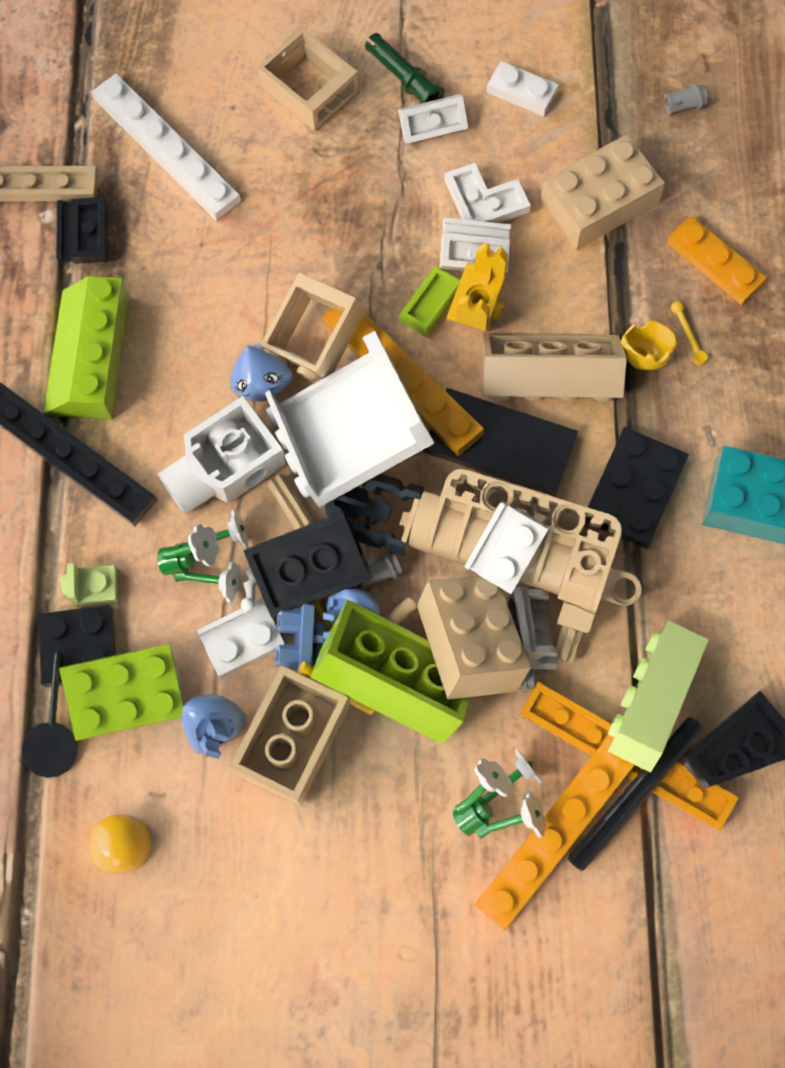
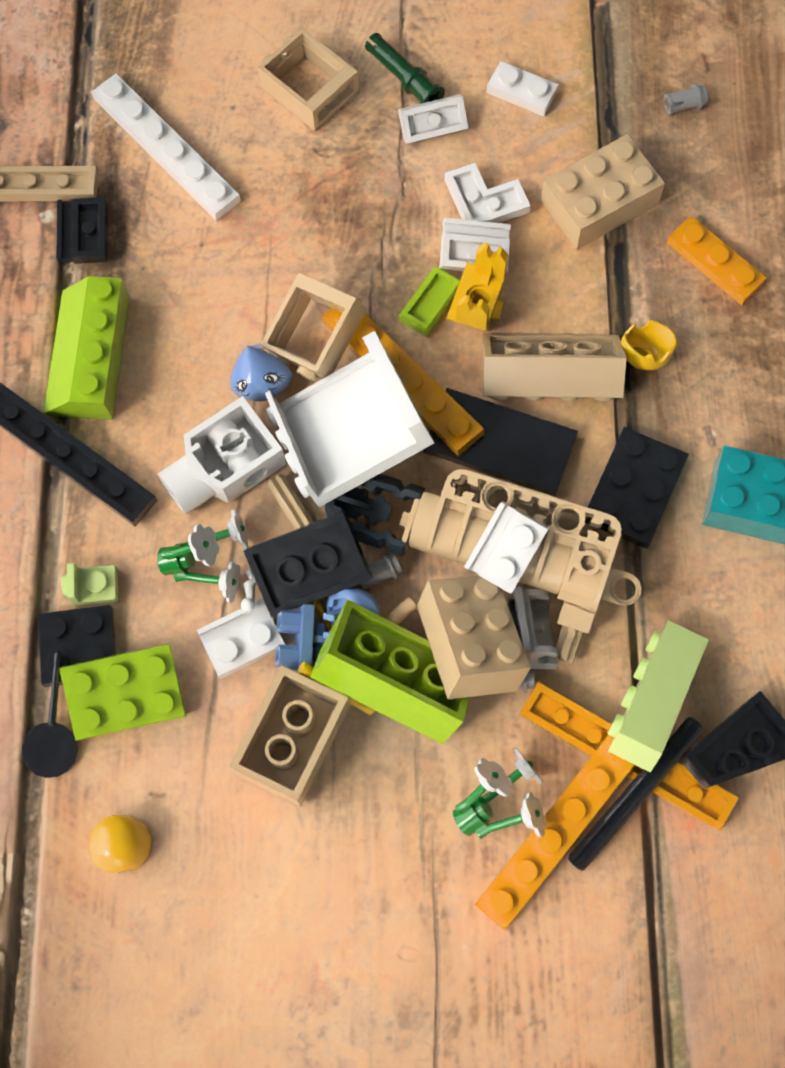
(211, 722): medium blue piece -> none
(700, 356): yellow hinge -> none

